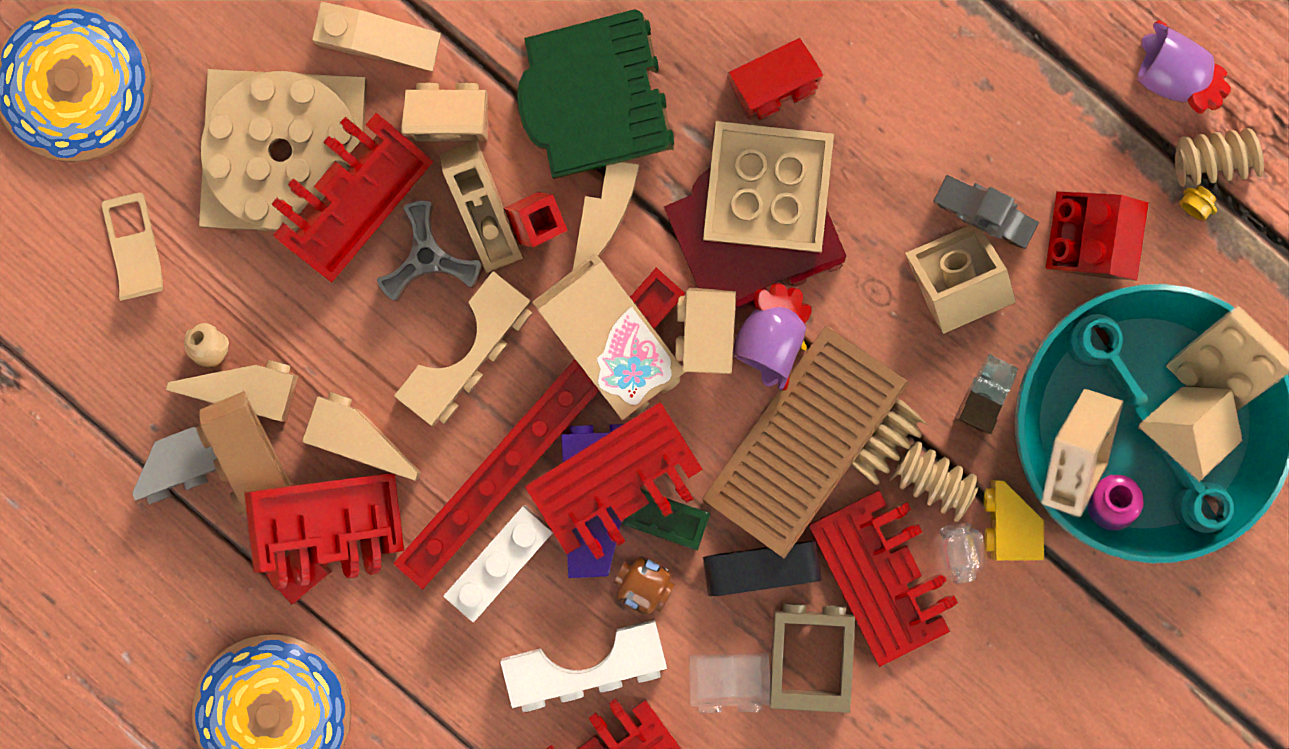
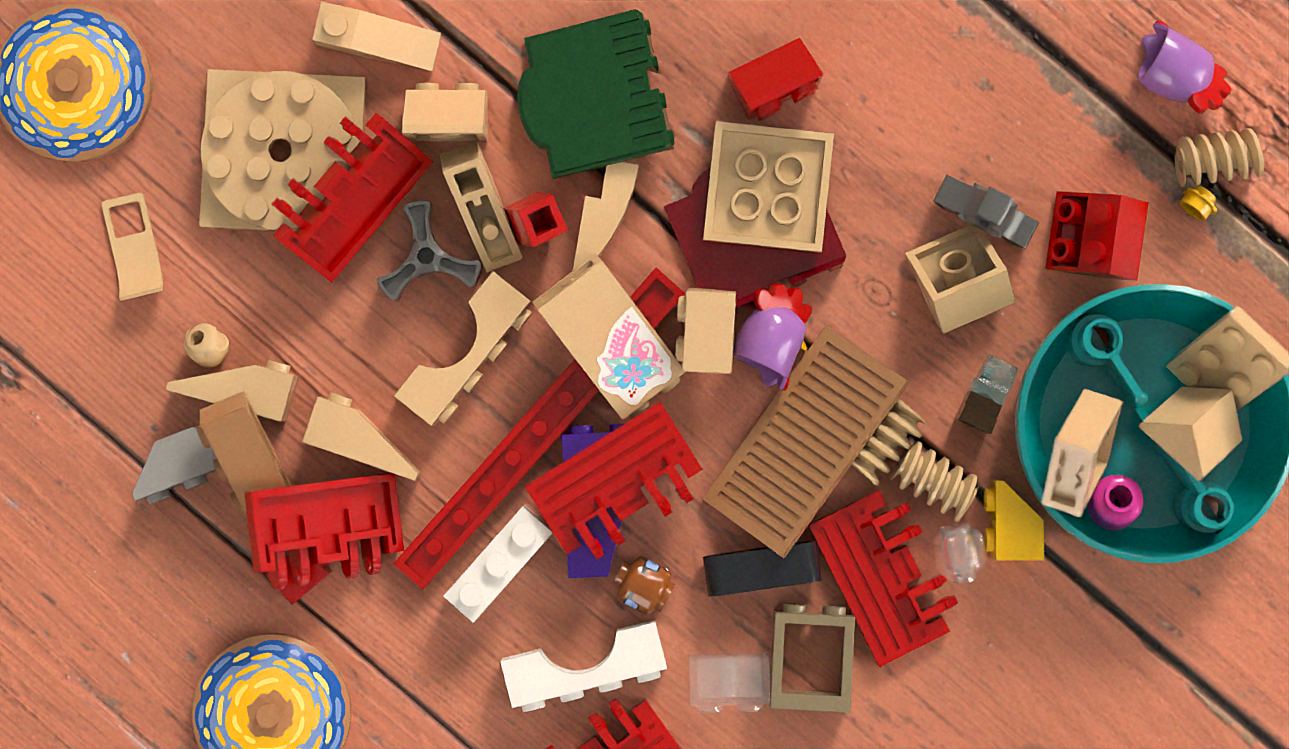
(682, 526): dark green plate -> none

